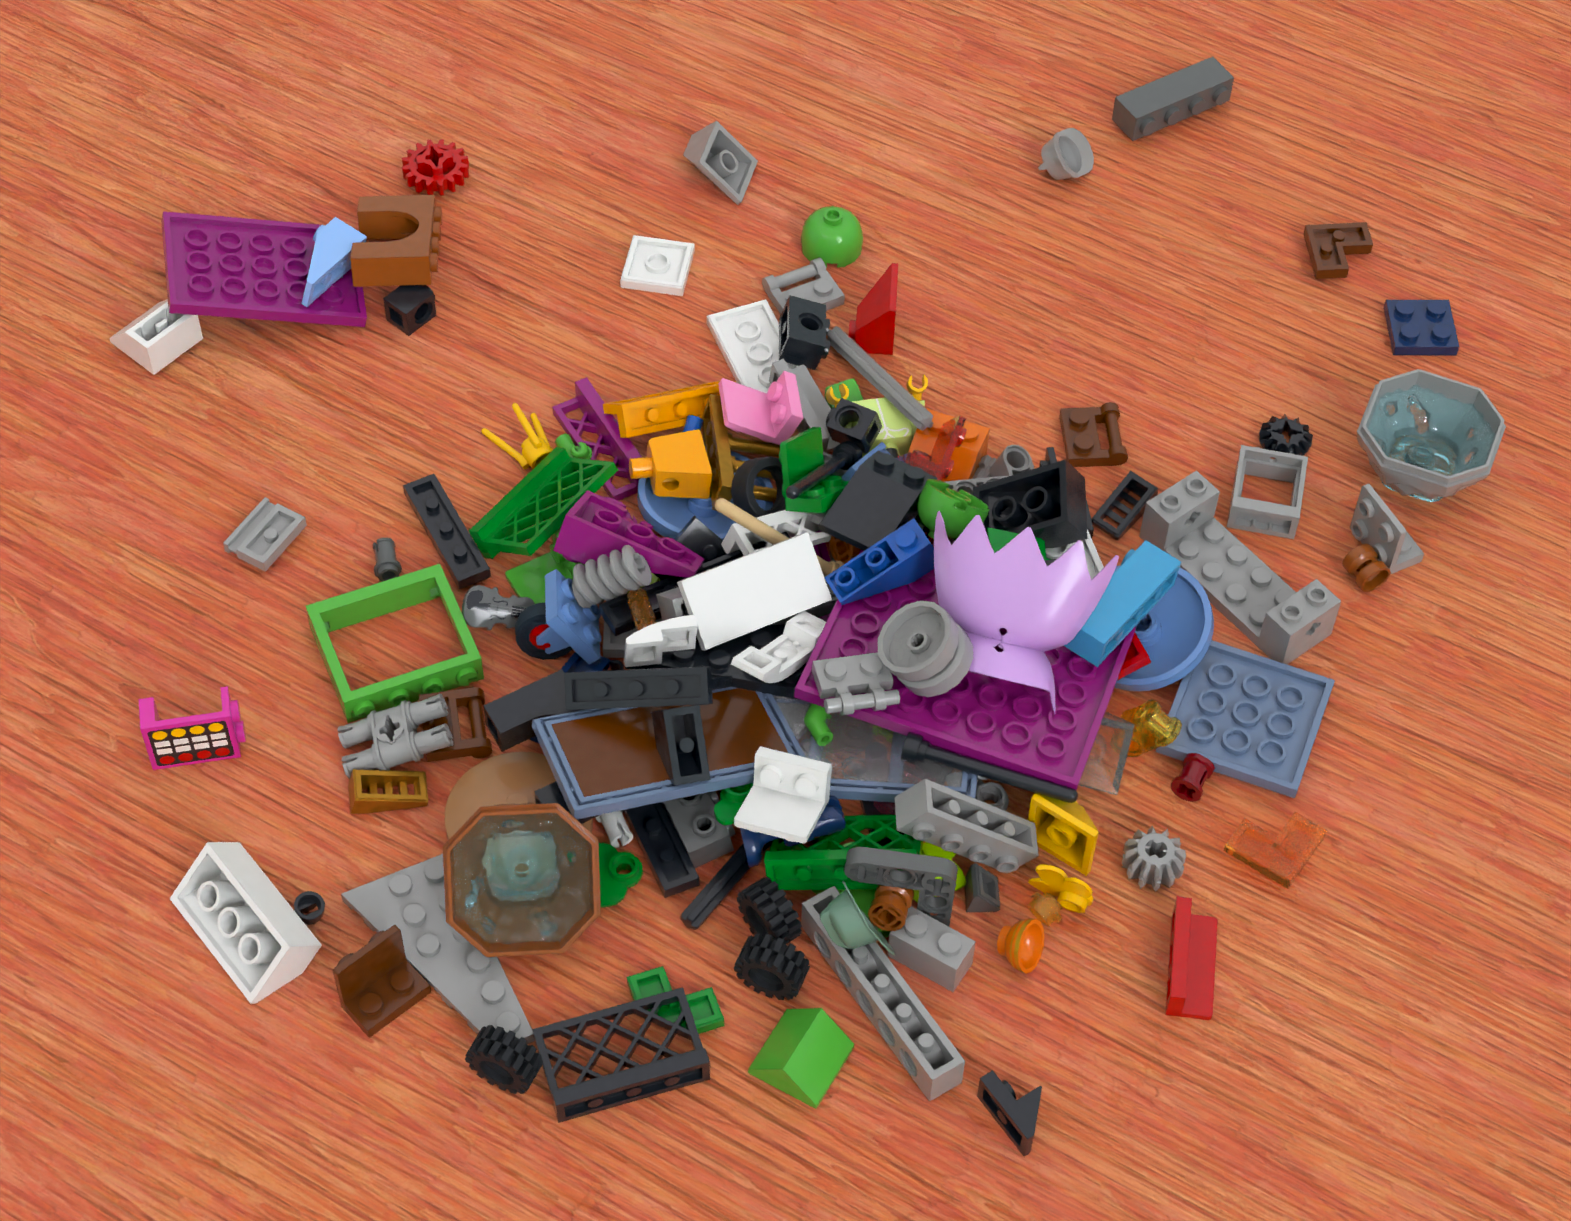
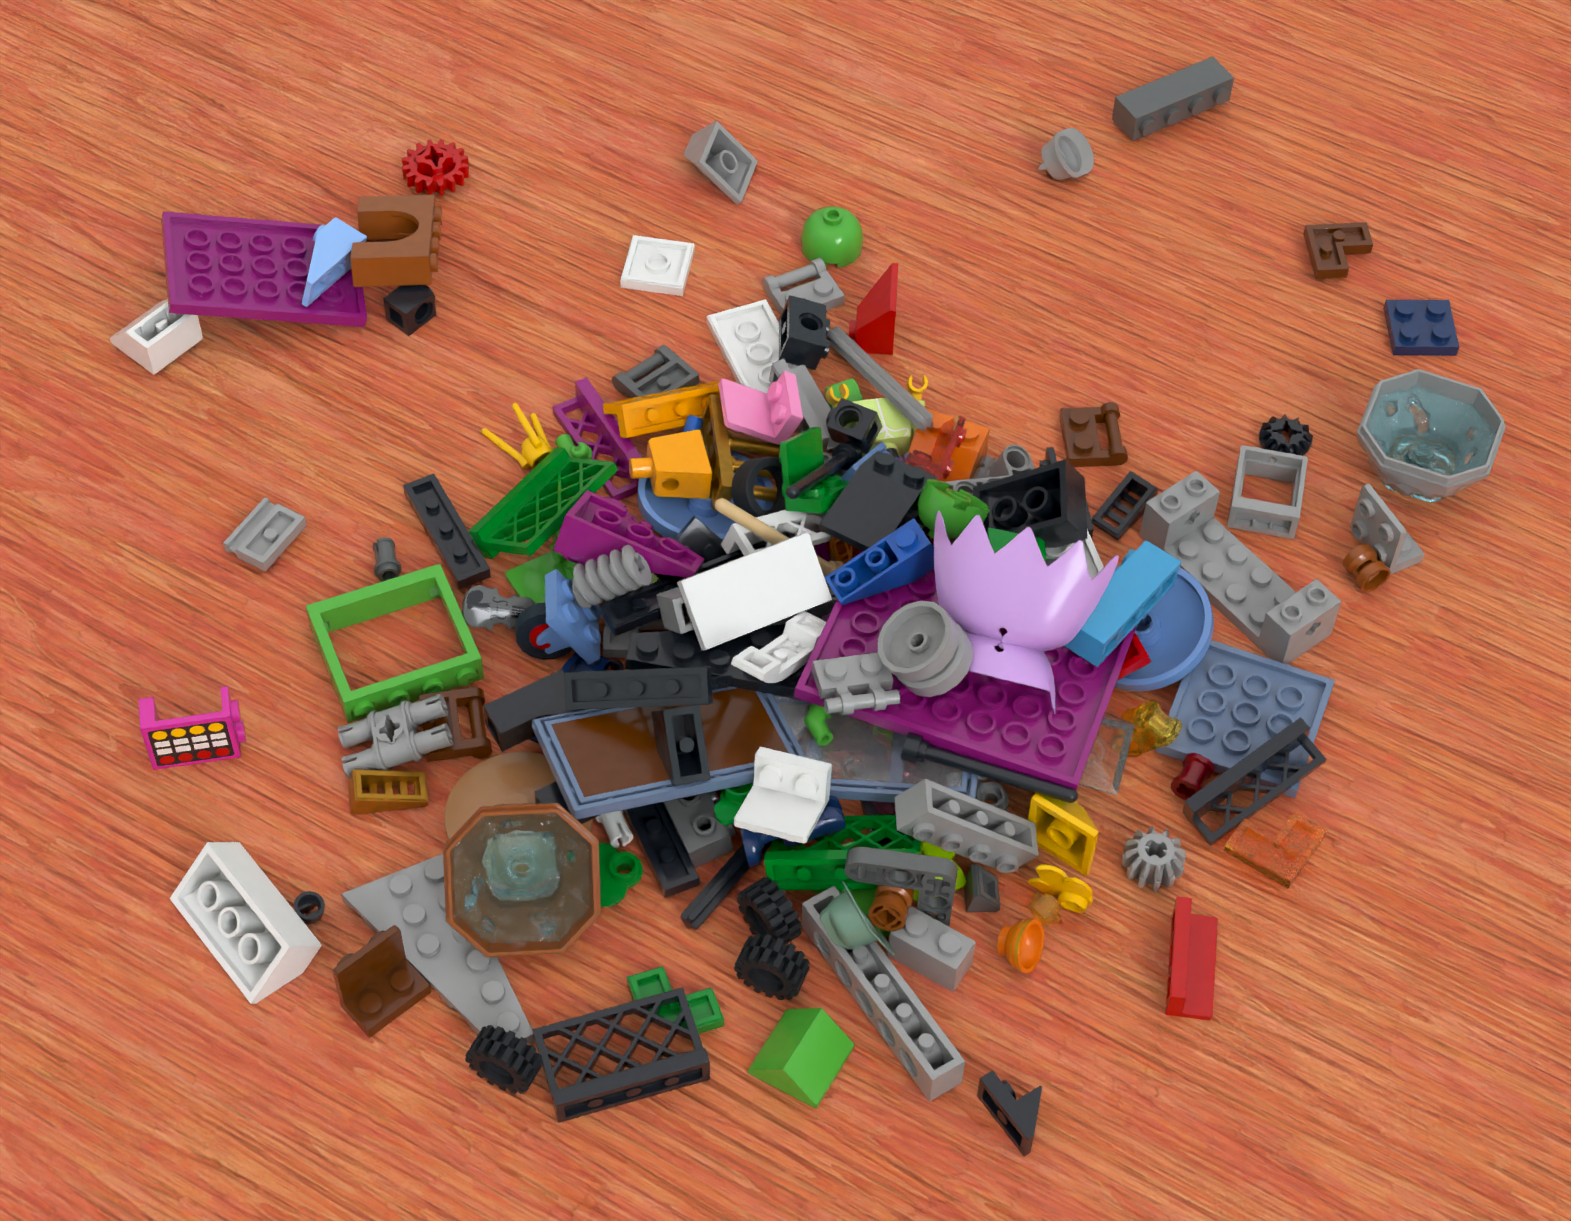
(641, 608): clear orange axle -> none
(647, 644): white slope -> none
(671, 375): none -> dark grey plate
(1245, 771): none -> black fence

